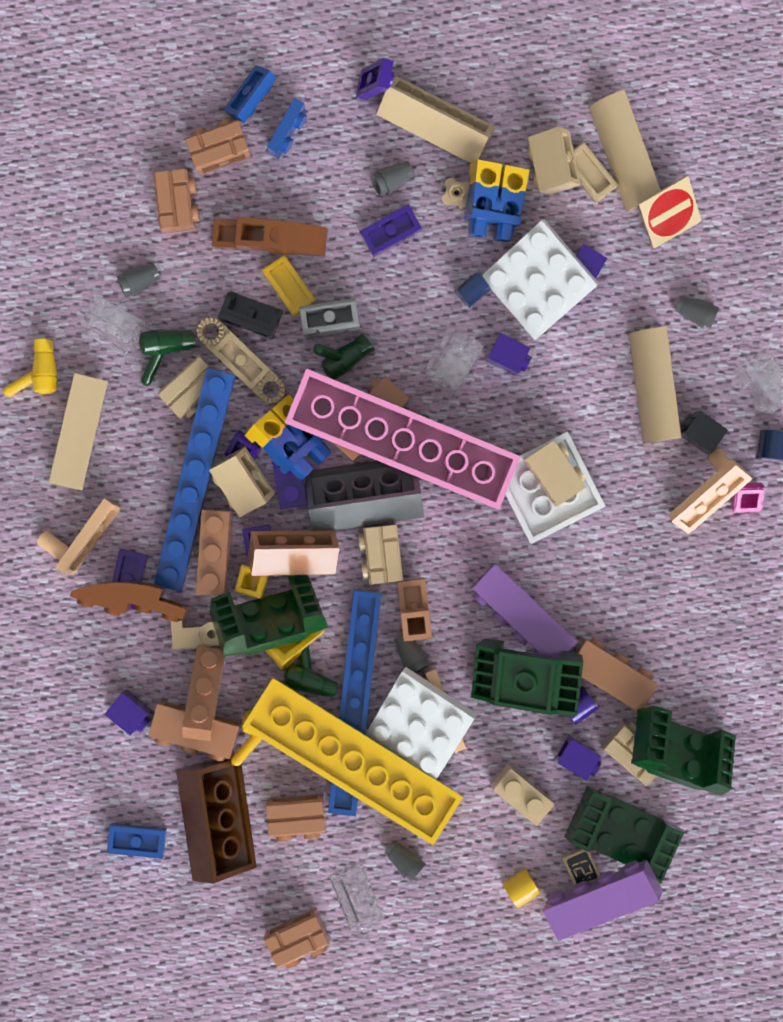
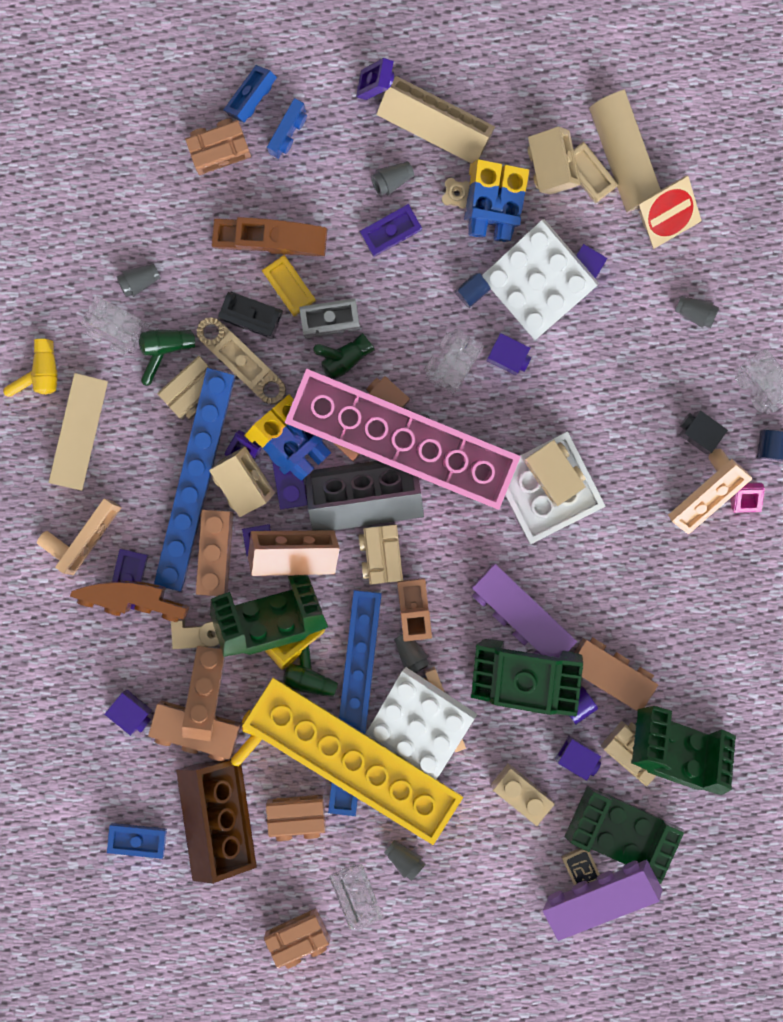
(175, 200): nougat brick -> none
(250, 585): yellow brick -> none
(521, 888): yellow brick -> none
(655, 385): tan brick -> none

